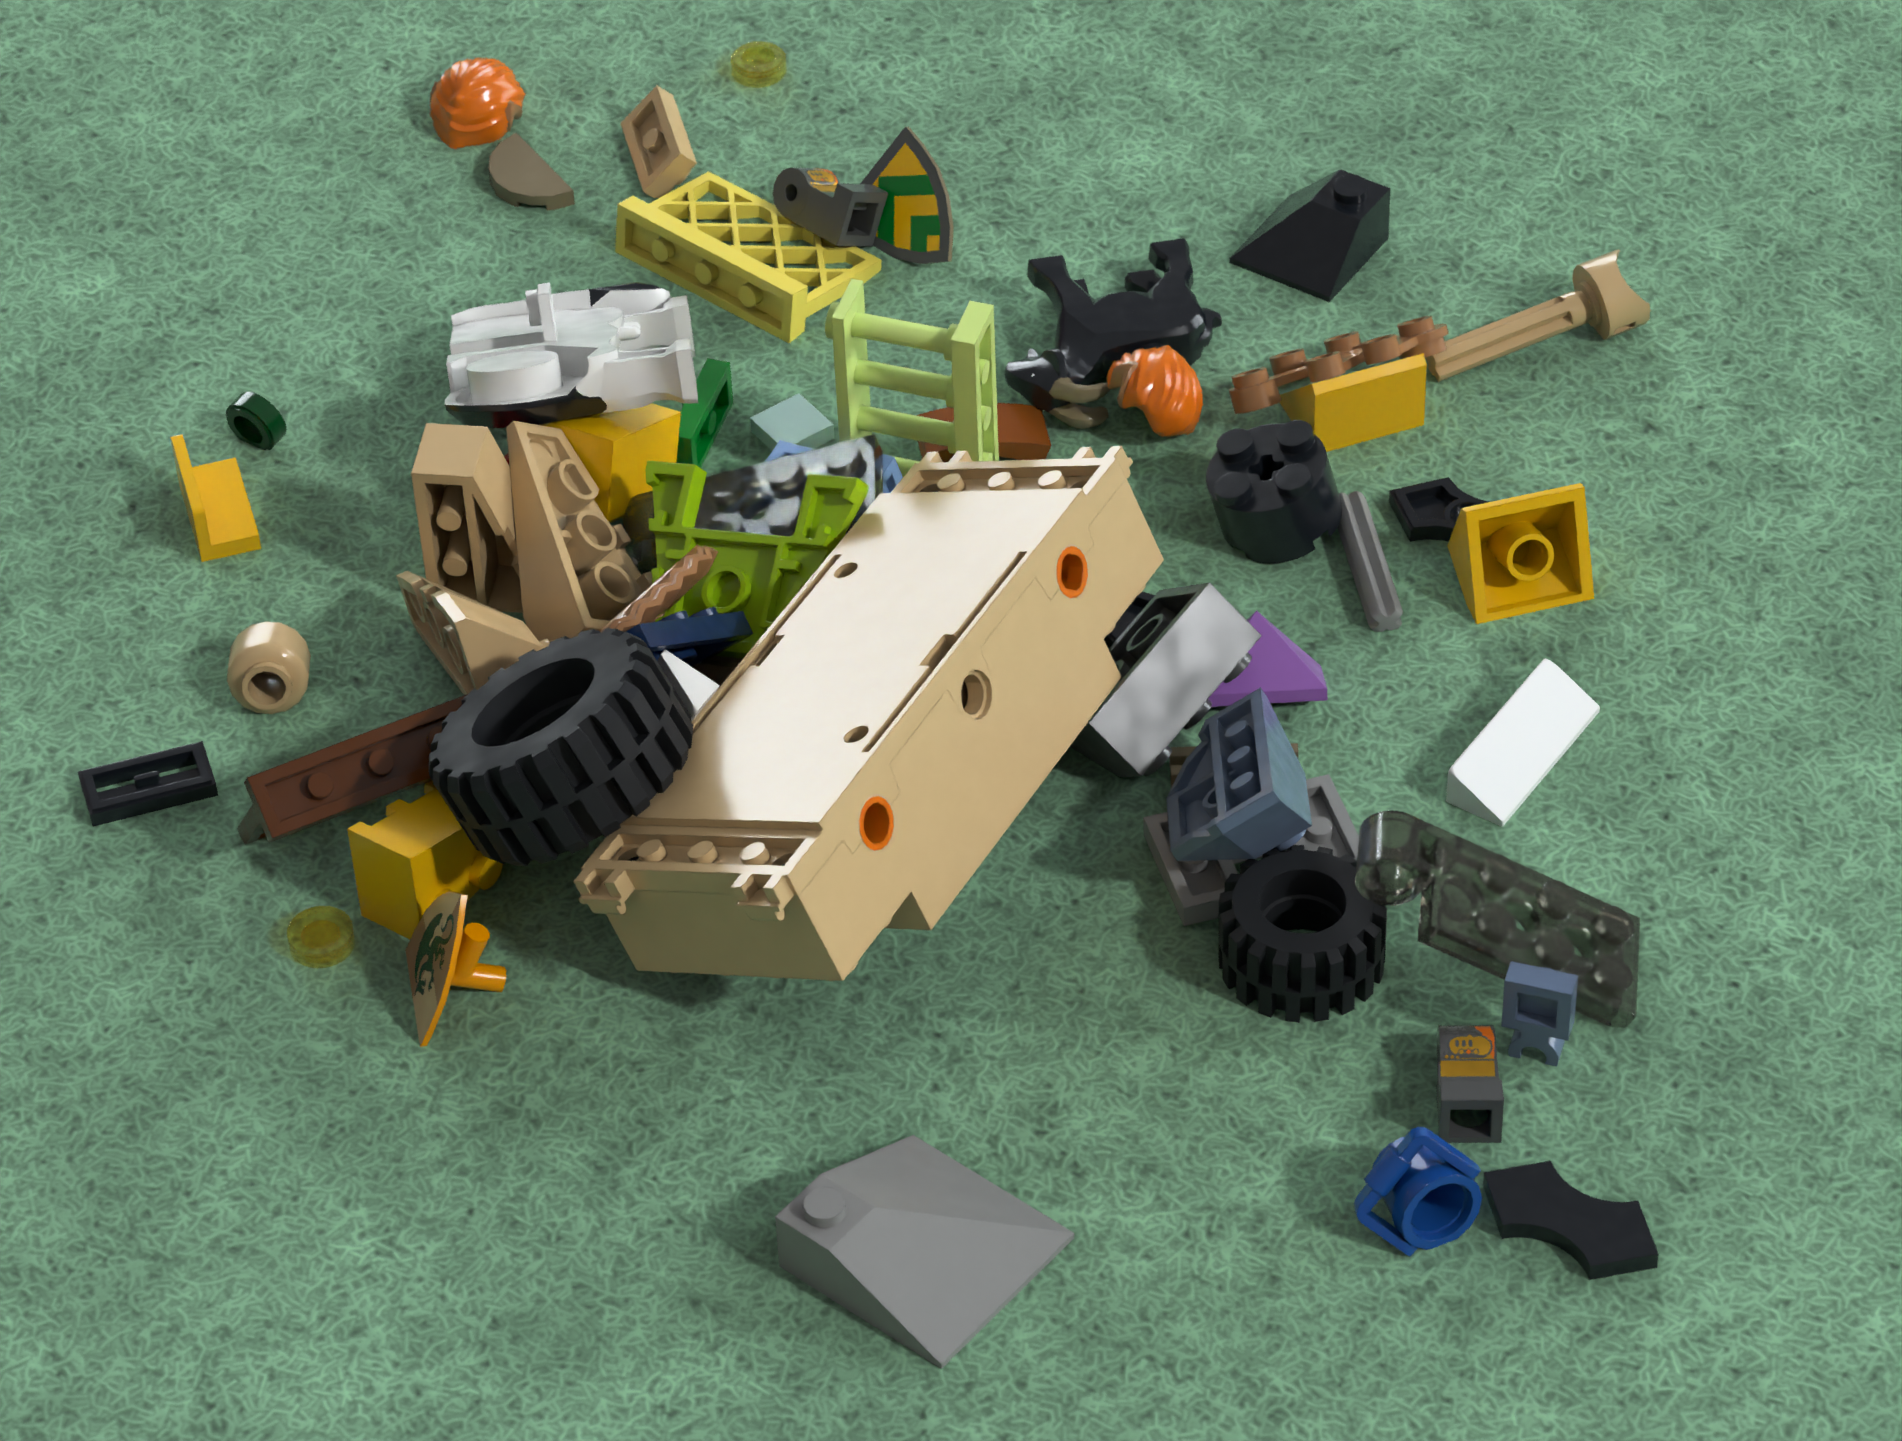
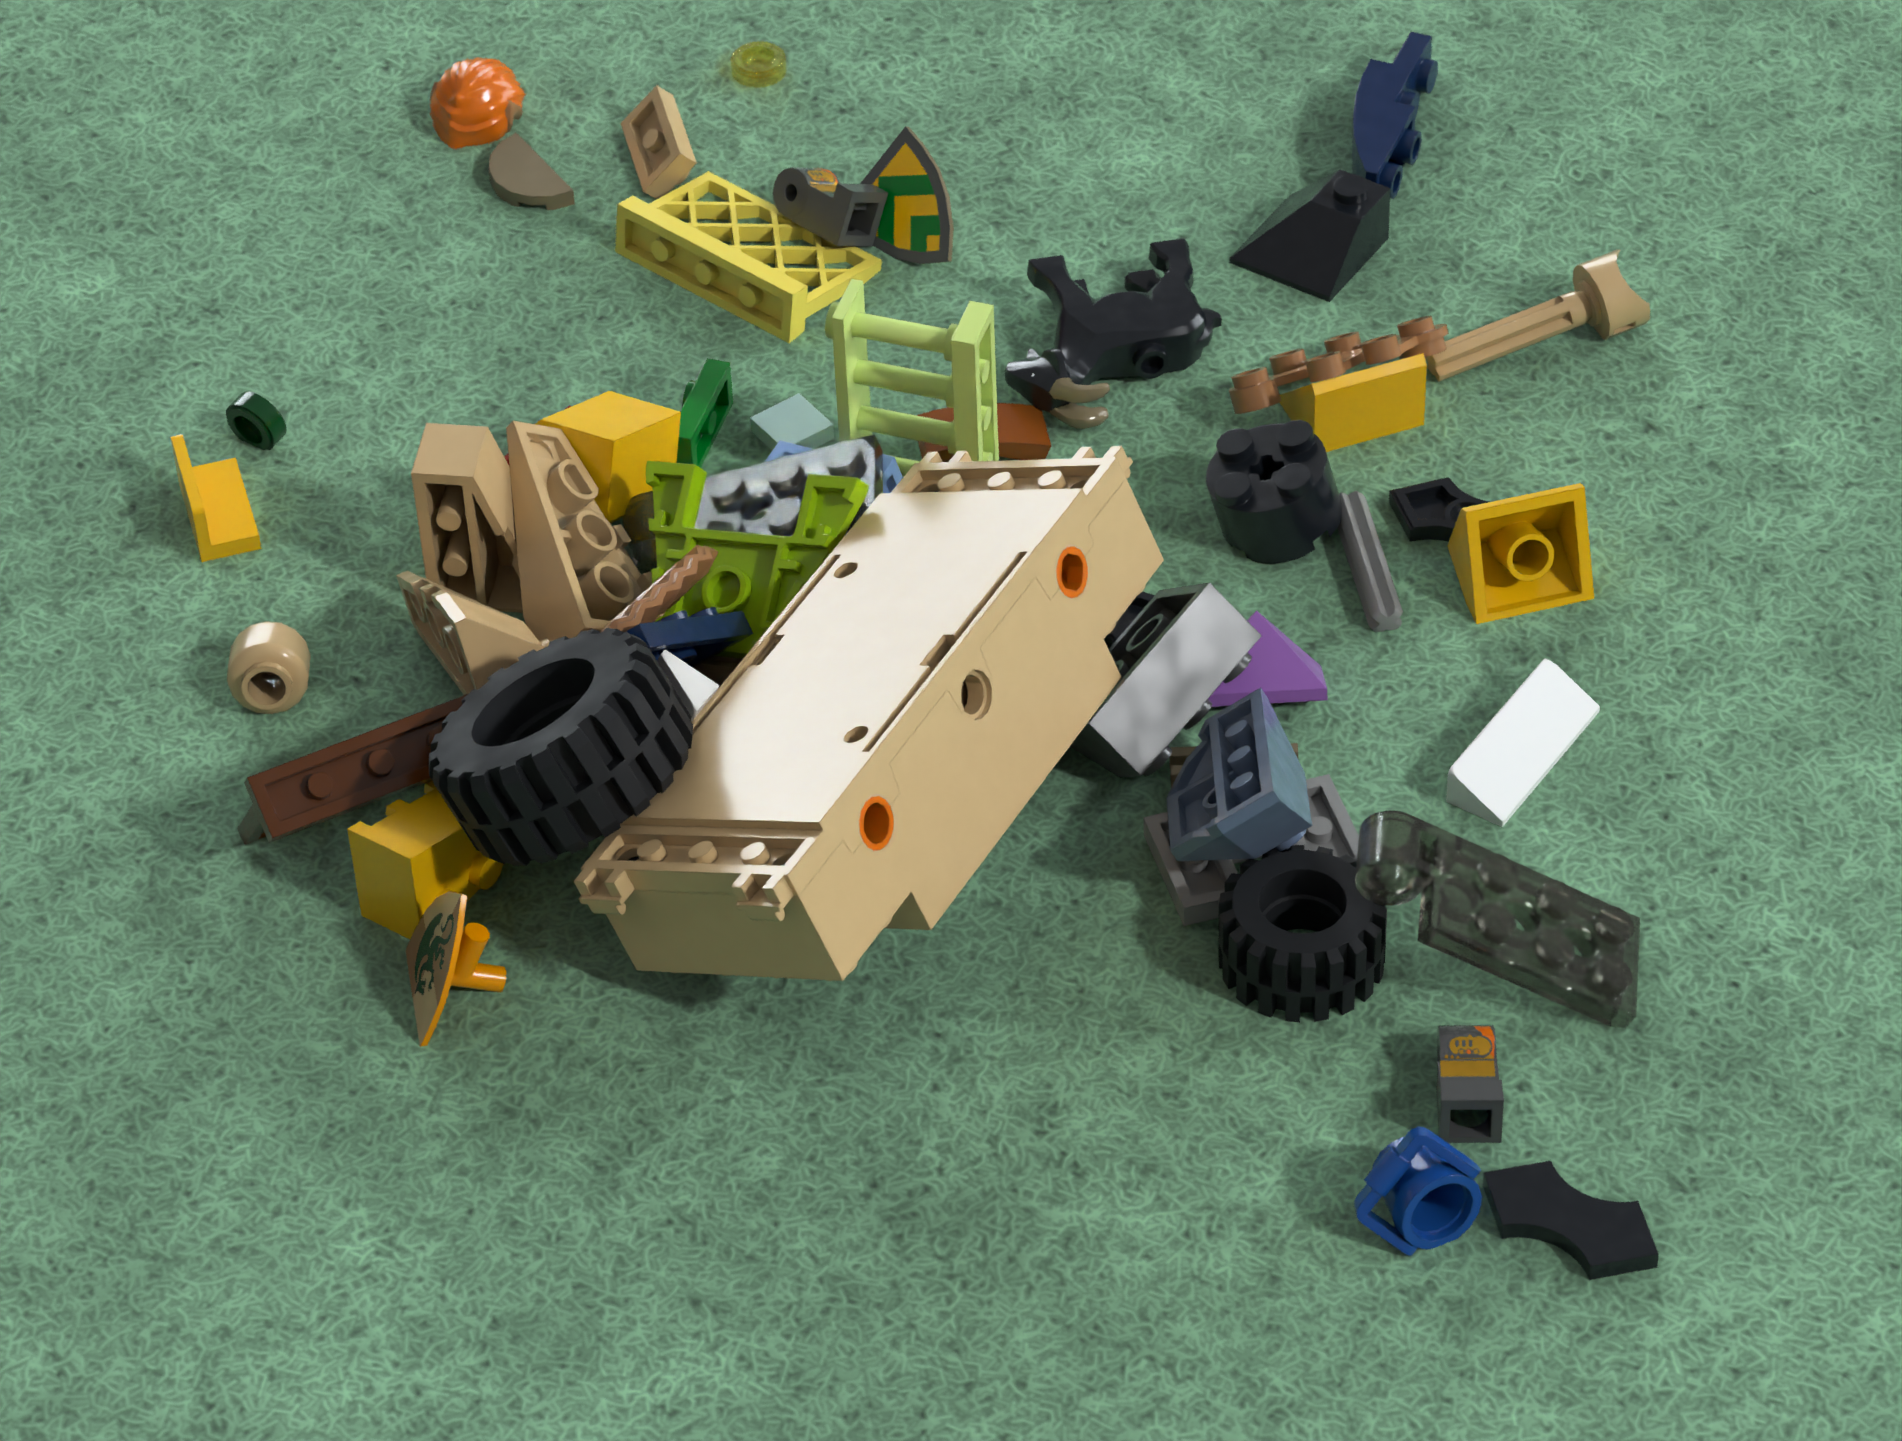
(150, 790): black tile -> none
(320, 936): clear yellow tile -> none
(570, 355): white animal -> none
(916, 1245): light grey slope -> none
(1161, 386): orange hair -> none
(1387, 110): none -> dark blue slope
(1539, 1008): sand blue plate -> none

